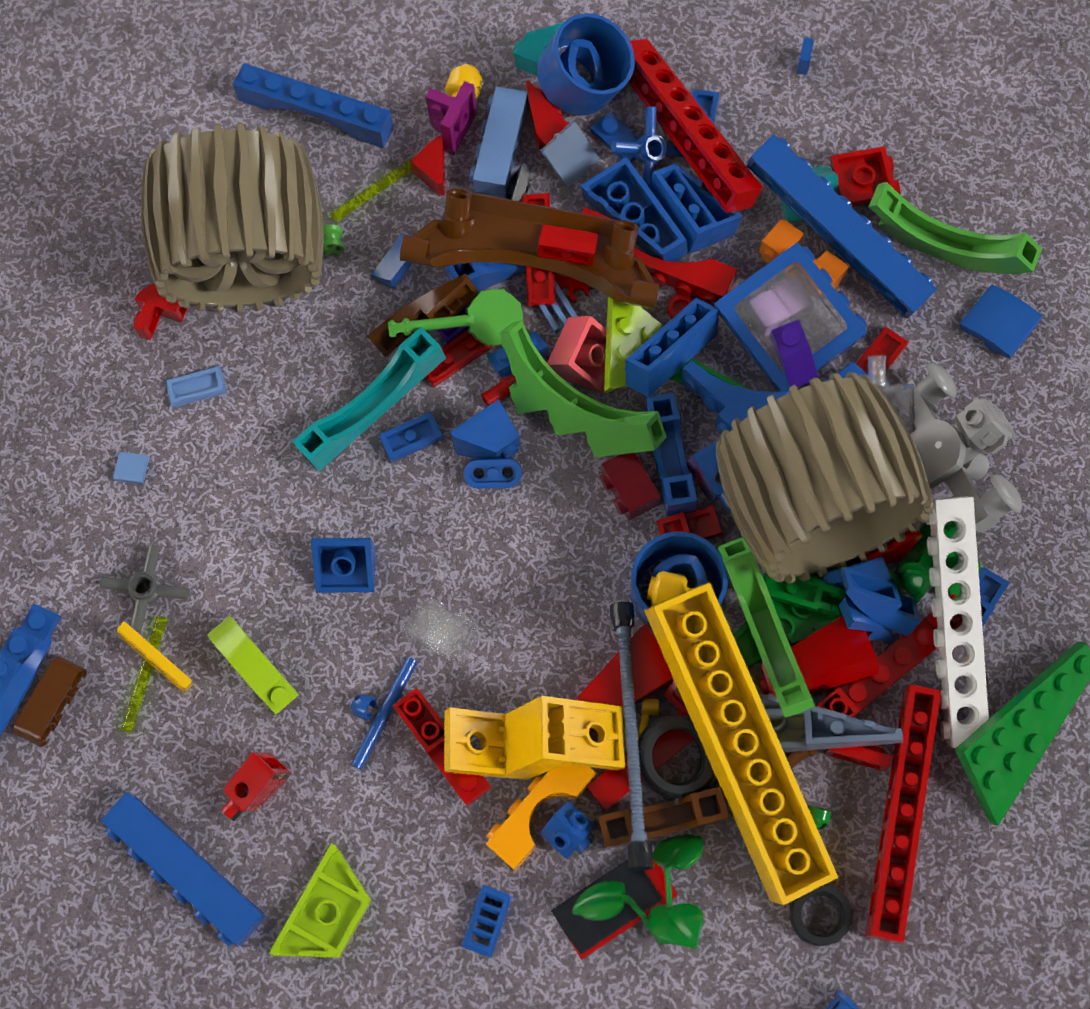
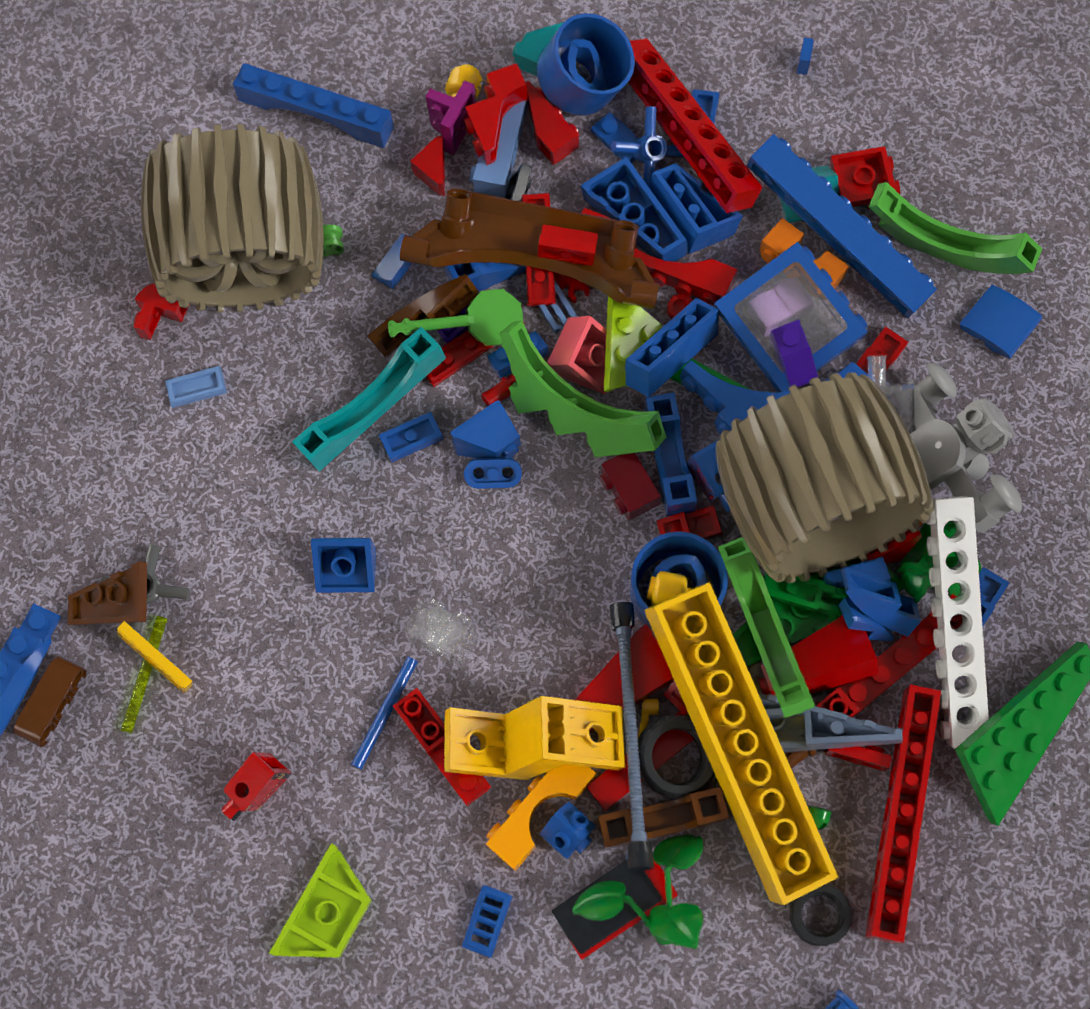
(112, 600): none -> reddish brown wing
(131, 468): medium blue tile -> none
(183, 869): blue brick -> none
(252, 665): lime arch -> none
(360, 705): blue hinge -> none
(372, 191): clear neon green bar -> none
(484, 119): none -> red arch
(570, 154): sand blue piece -> none

